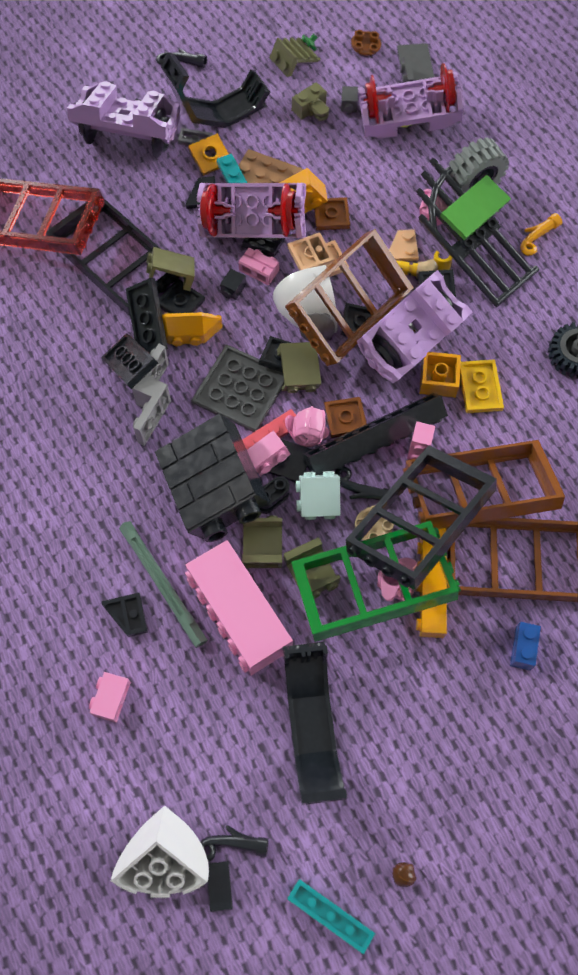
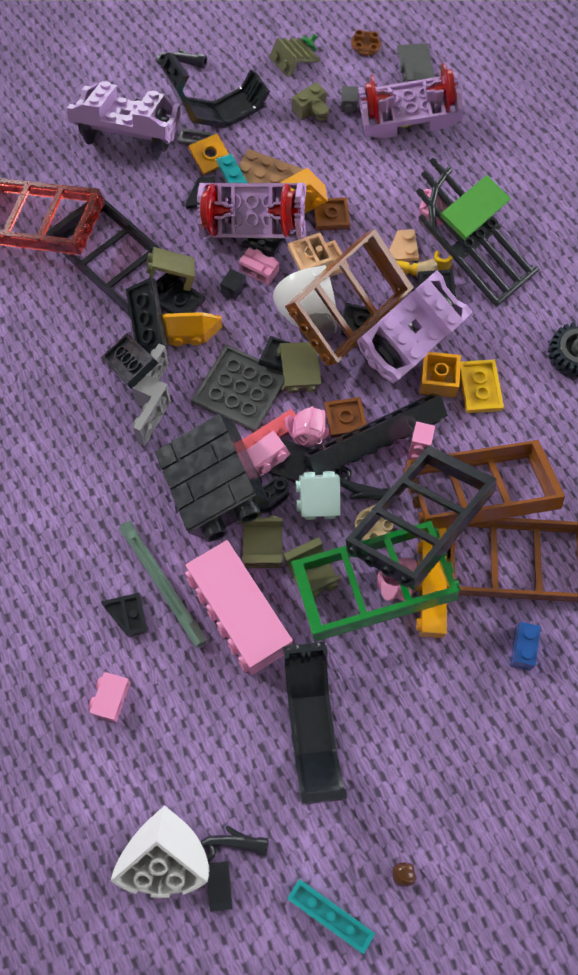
(478, 161): light grey wheel -> none
(537, 231): light orange plant -> none

